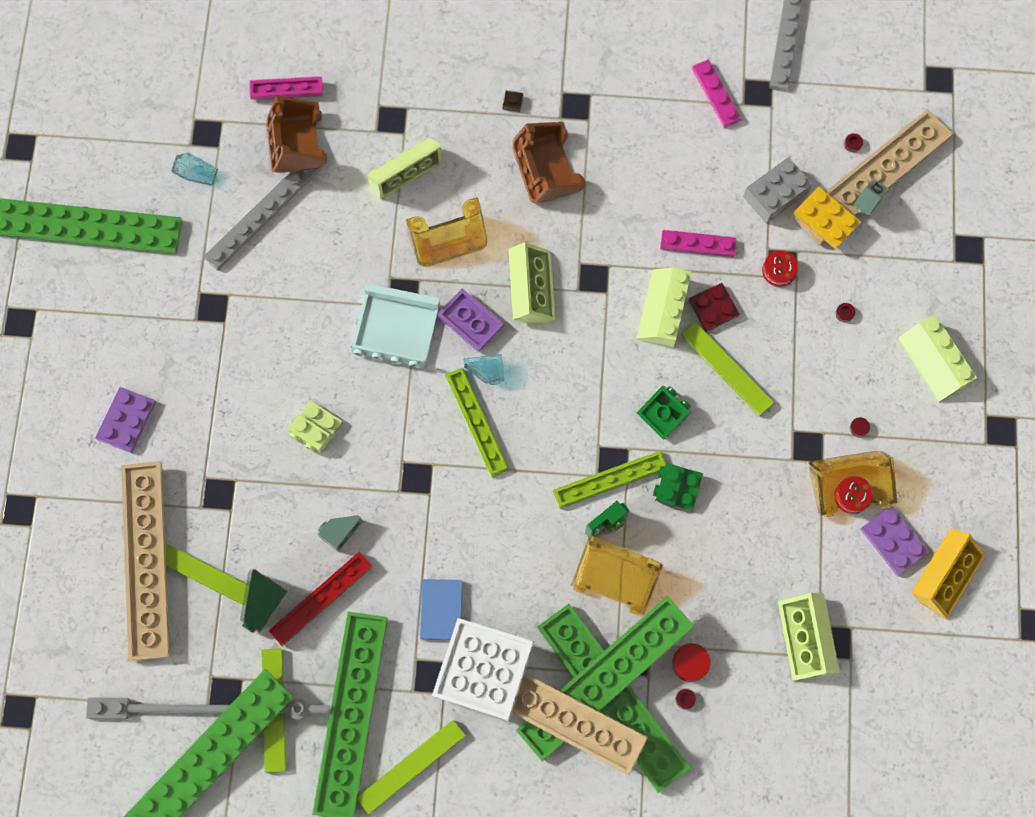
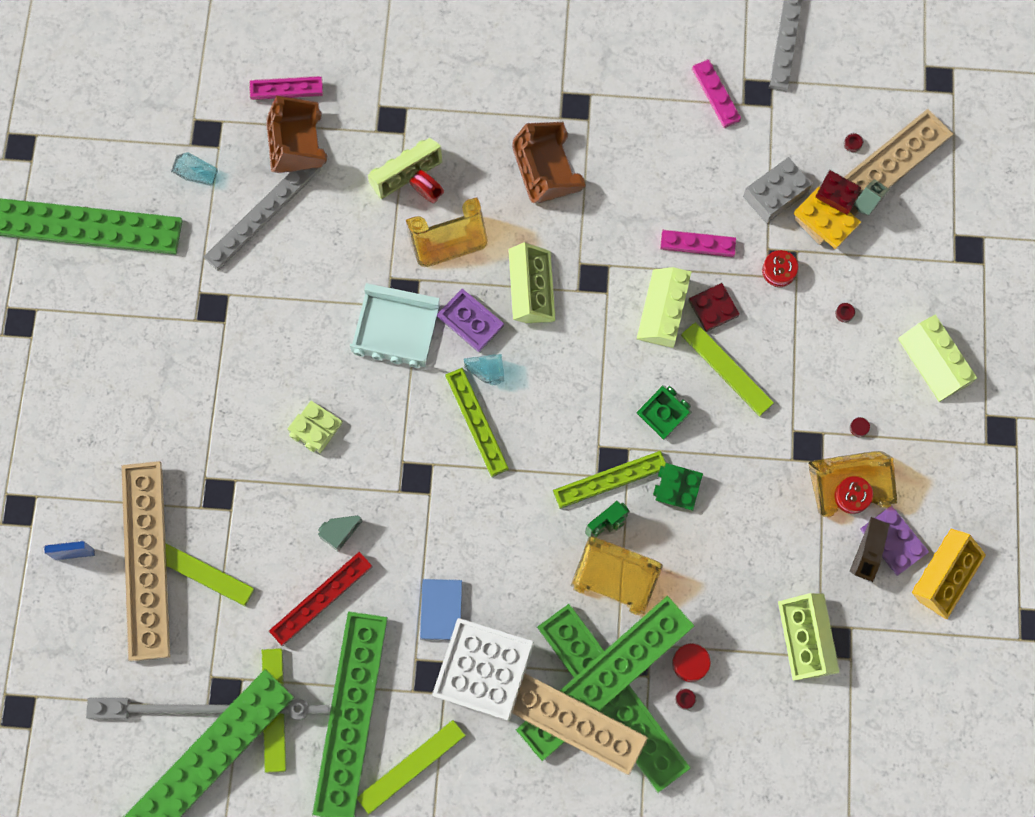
(69, 550): none -> blue tile
(125, 420): medium lavender plate -> none
(259, 600): dark green slope -> none
(426, 186): none -> red head
(512, 101): dark brown plate -> none
(838, 192): none -> dark red plate
(870, 550): none -> dark brown slope

